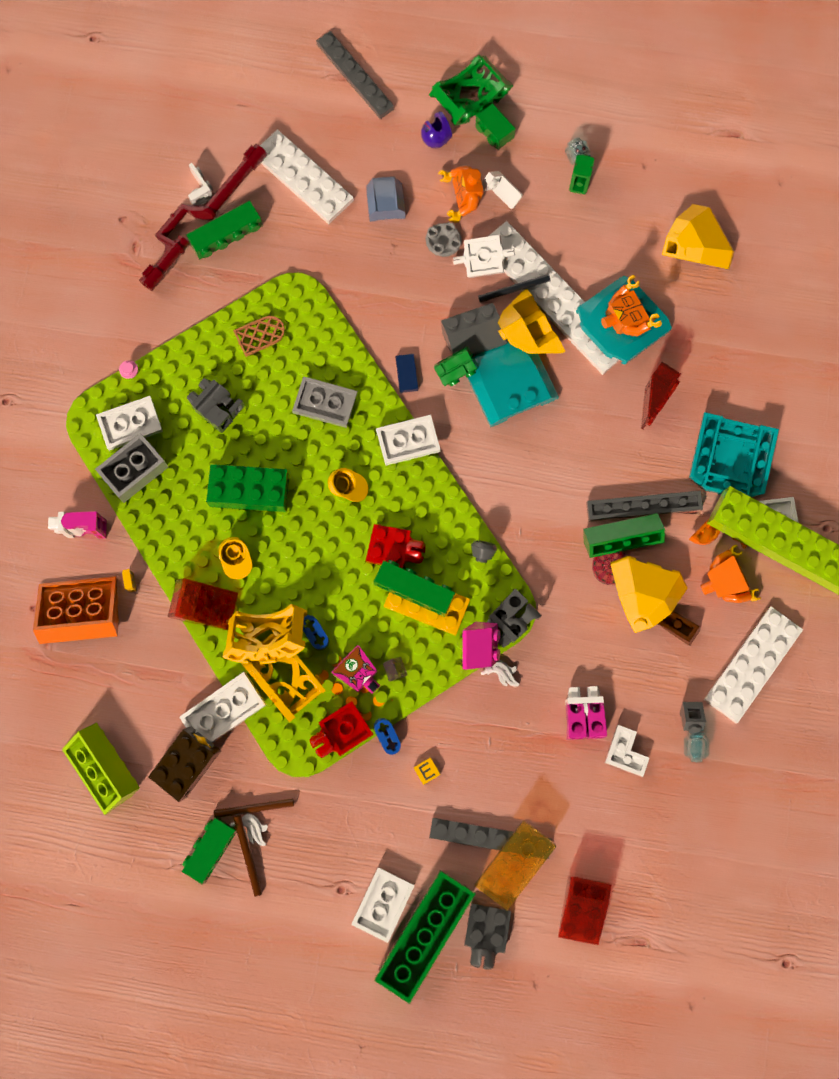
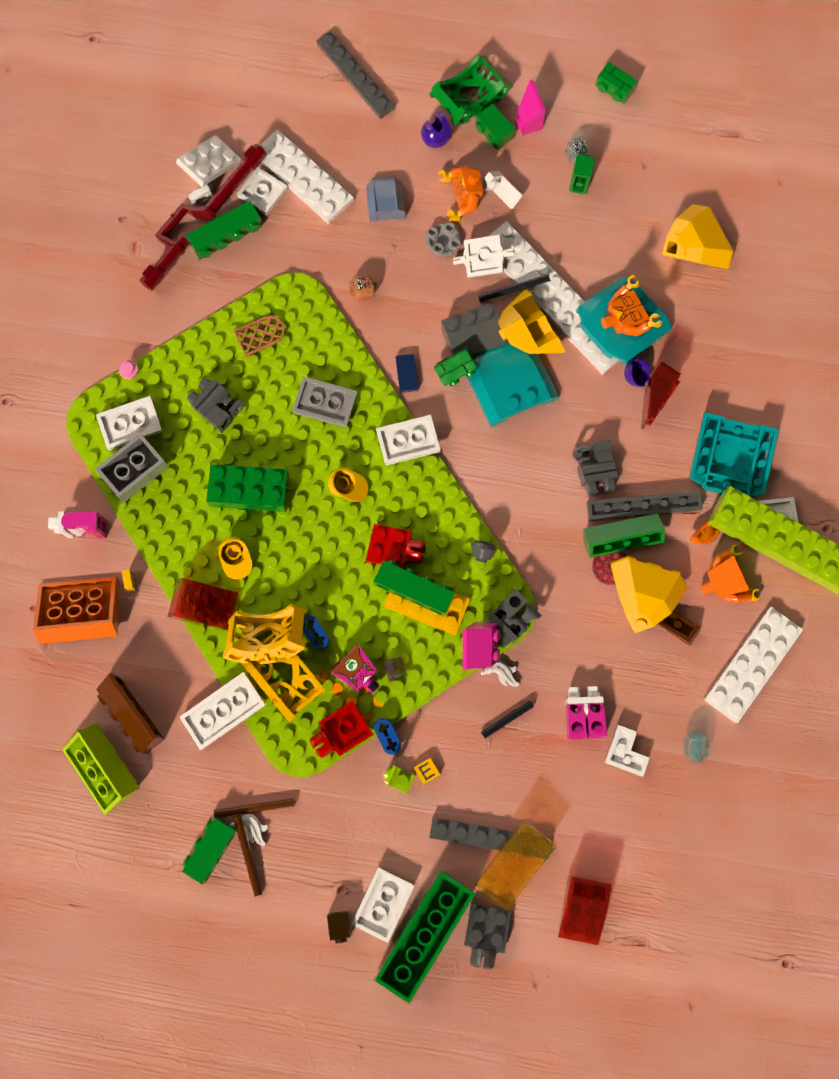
(129, 714): none -> reddish brown slope
(184, 763): dark brown piece -> none
(208, 160): none -> white plate
(262, 191): none -> white plate
(339, 926): none -> dark brown brick
(362, 286): none -> nougat head
(399, 779): none -> lime bracket
(507, 719): none -> black bar
(531, 111): none -> dark pink slope
(601, 471): none -> dark grey hips
(616, 83): none -> green brick
(637, 372): none -> dark purple hair
(693, 717): dark grey brick -> none

